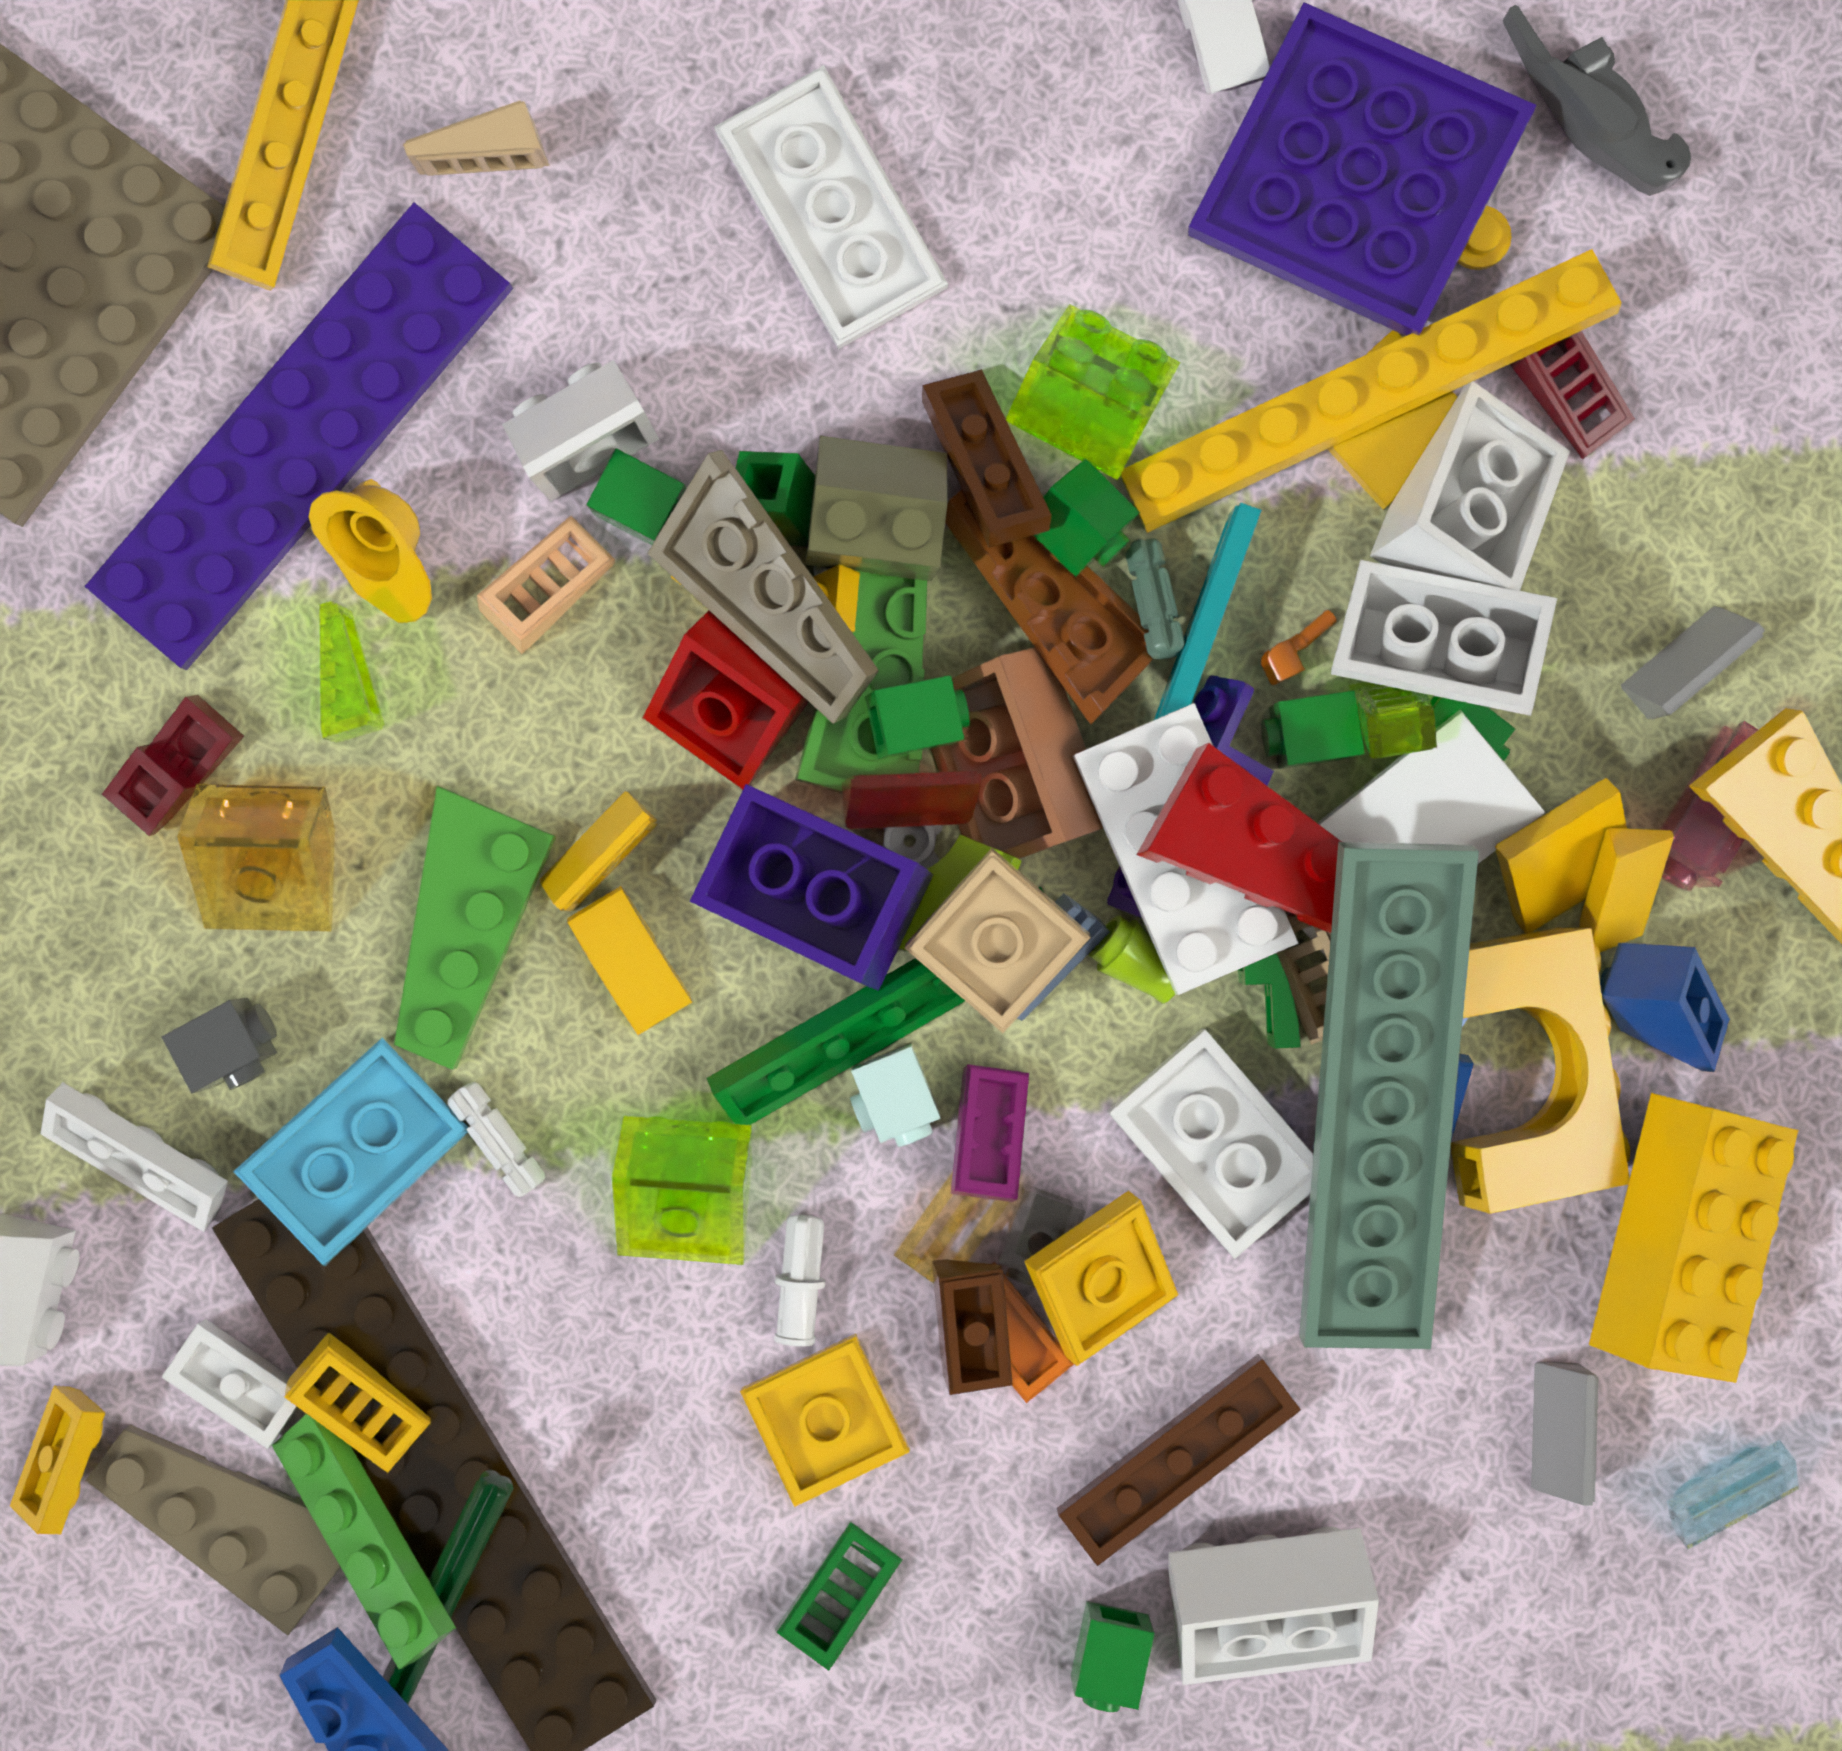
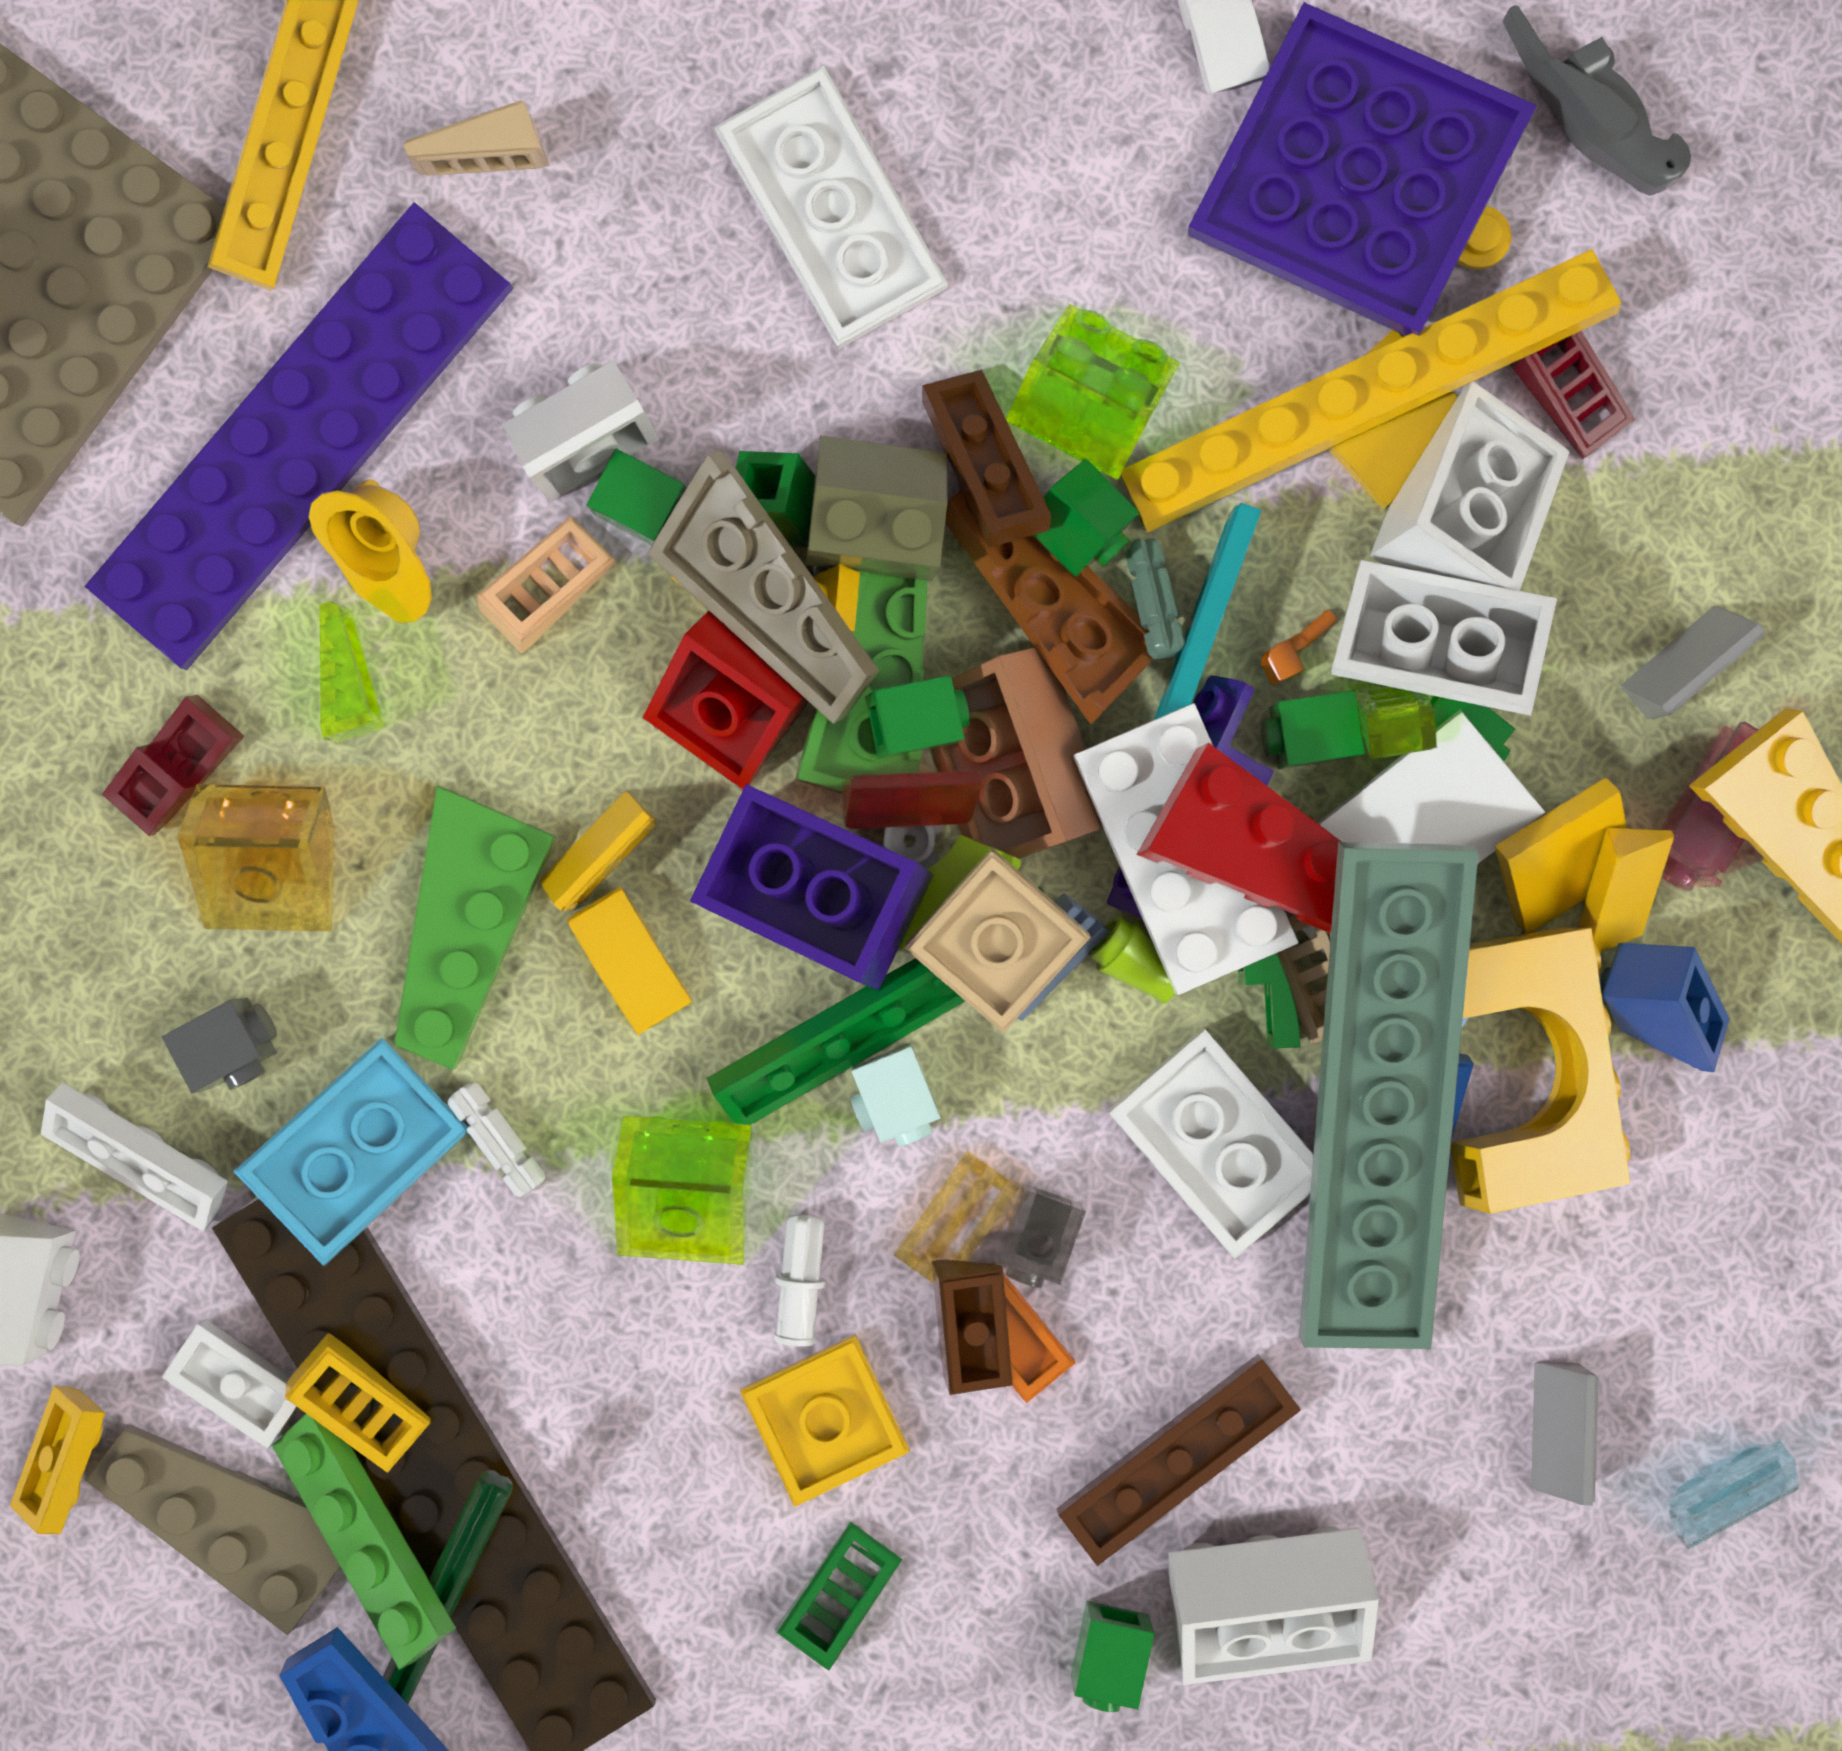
(990, 1133): magenta plate -> none
(1102, 1278): yellow tile -> none
(1693, 1239): yellow brick -> none

